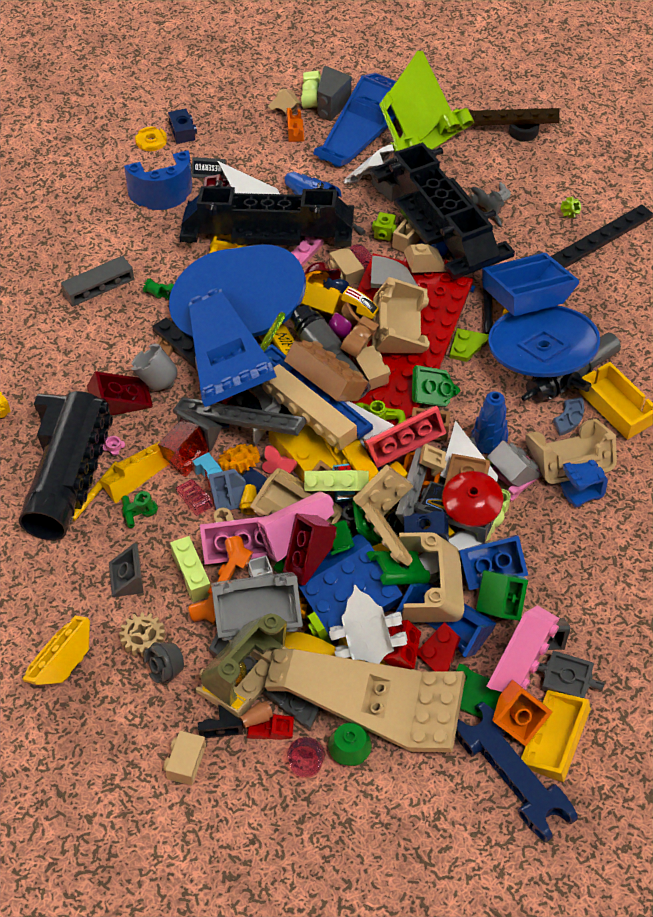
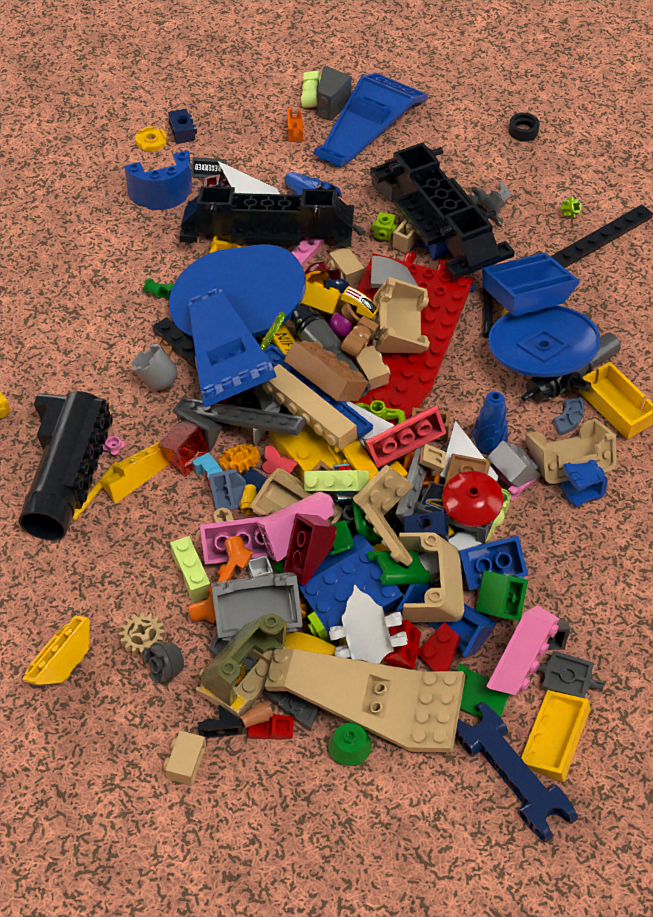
(97, 281): dark grey brick -> none
(121, 392): dark red slope -> none
(126, 573): dark grey slope -> none
(137, 507): green piece -> none
(197, 508): clear pink slope -> none
(285, 99): tan brick -> none
(306, 756): clear pink hair -> none
(361, 254): clear pink plate -> none
(375, 160): white slope -> none
(422, 108): lime panel -> none
(424, 258): tan slope -> none
(432, 386): green tile -> none
(466, 344): lime wing -> none
(515, 116): dark brown plate -> none
(520, 713): orange slope -> none

